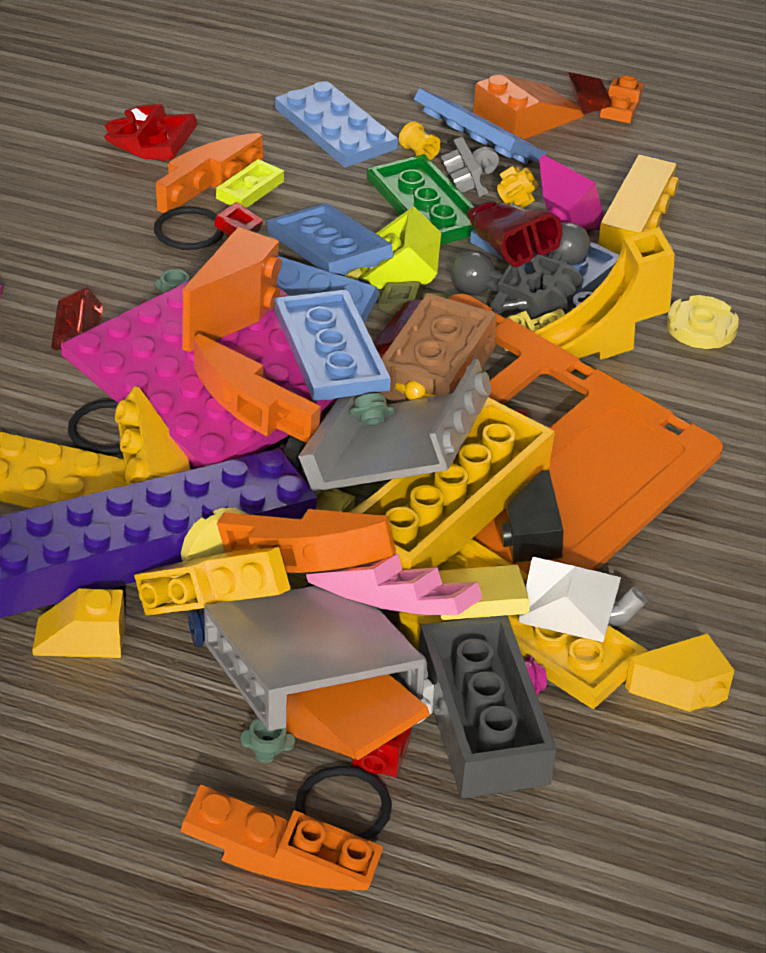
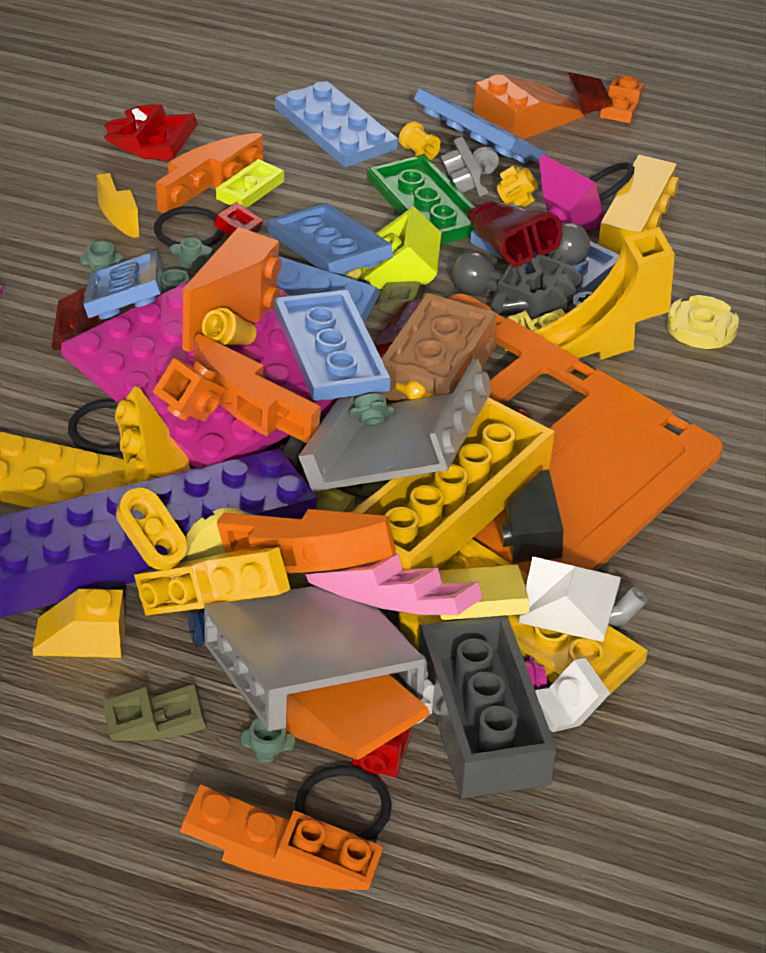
(100, 255): none -> sand green plate
(118, 206): none -> yellow slope
(123, 284): none -> medium blue plate
(144, 718): none -> olive slope
(153, 530): none -> yellow plate
(189, 390): none -> orange brick
(191, 252): none -> sand green plate
(227, 328): none -> yellow cone
(572, 696): none -> white bracket
(630, 172): none -> black piece
(682, 674): yellow slope -> none

